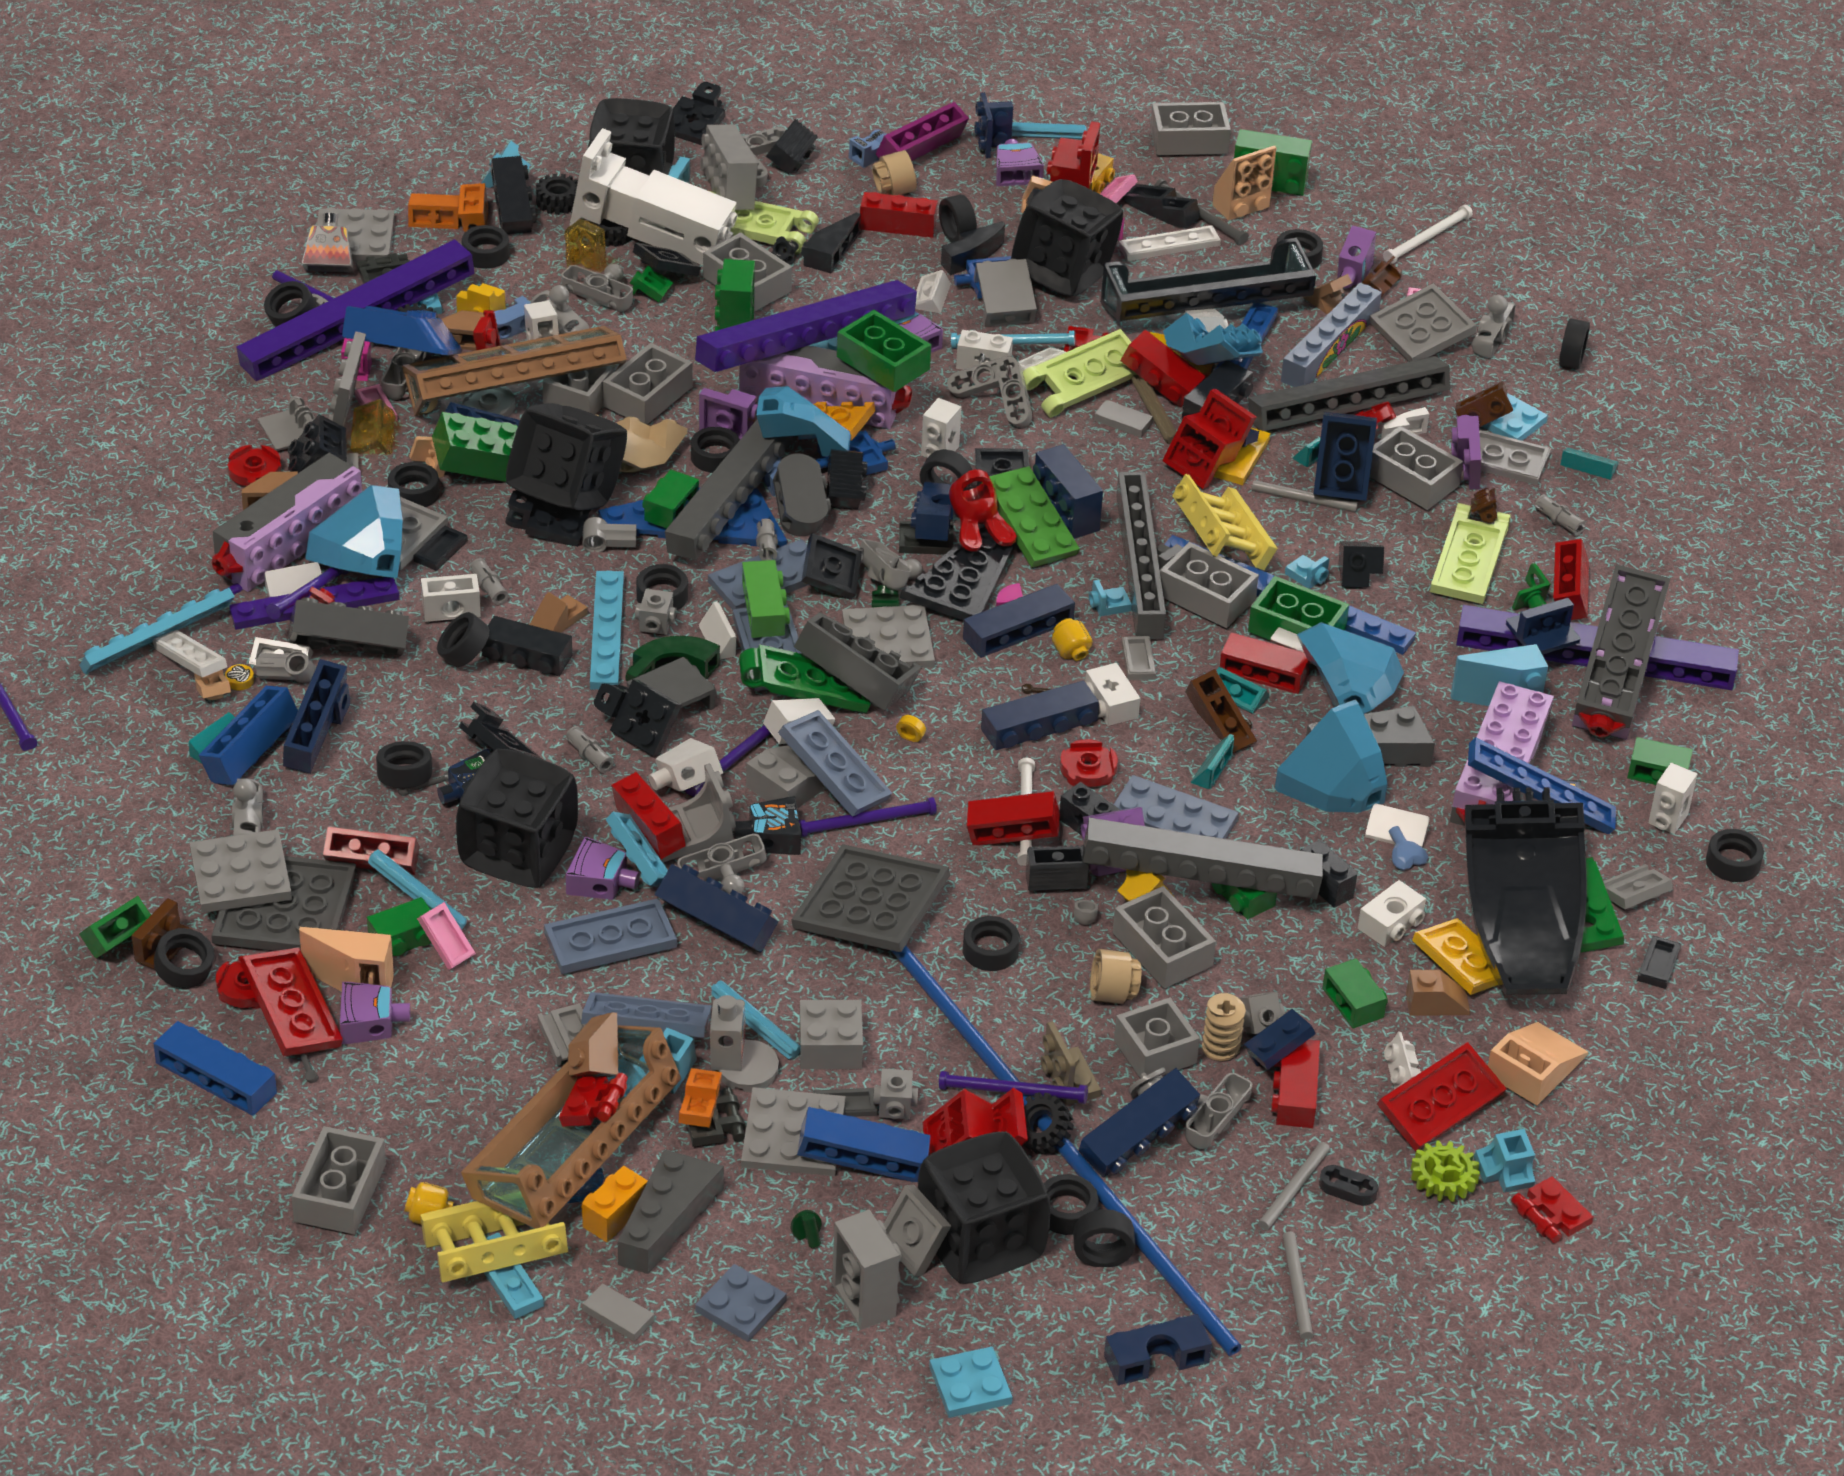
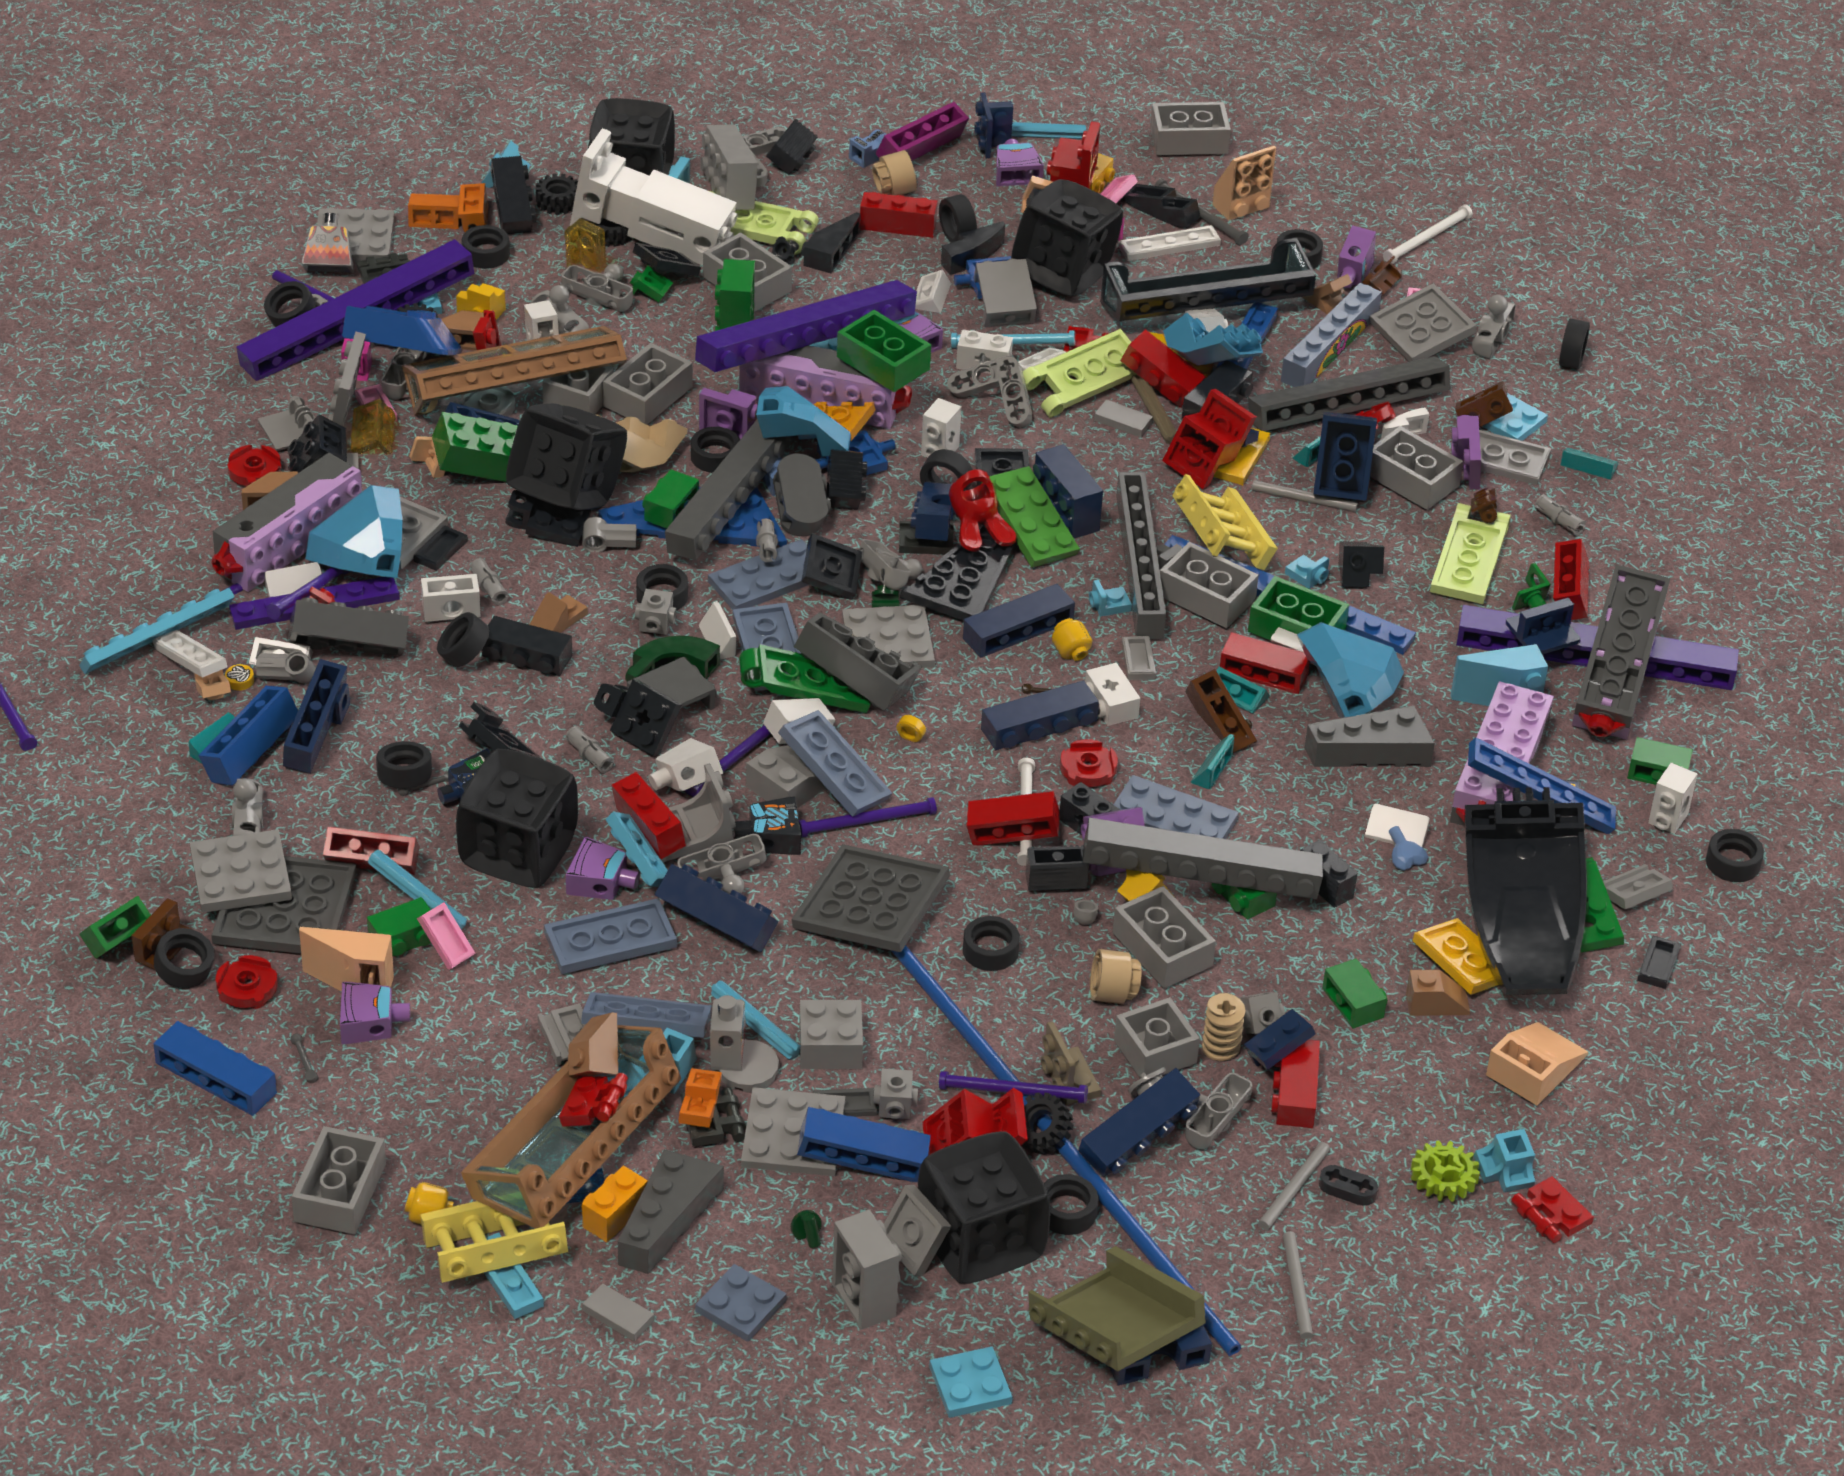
(291, 1001): red plate -> none
(416, 472): black tyre -> none
(512, 320): medium blue leg -> none
(606, 628): medium azure plate -> none
(703, 109): black plate -> none
(764, 598): bright green brick -> none
(1008, 594): dark pink tile -> none
(1104, 1254): black tyre -> none
(1121, 1311): none -> olive panel
(1291, 158): green brick -> none
(1336, 764): dark azure brick -> none
(1392, 913): white brick -> none
(1401, 1060): white hinge -> none
(1441, 1096): red plate -> none

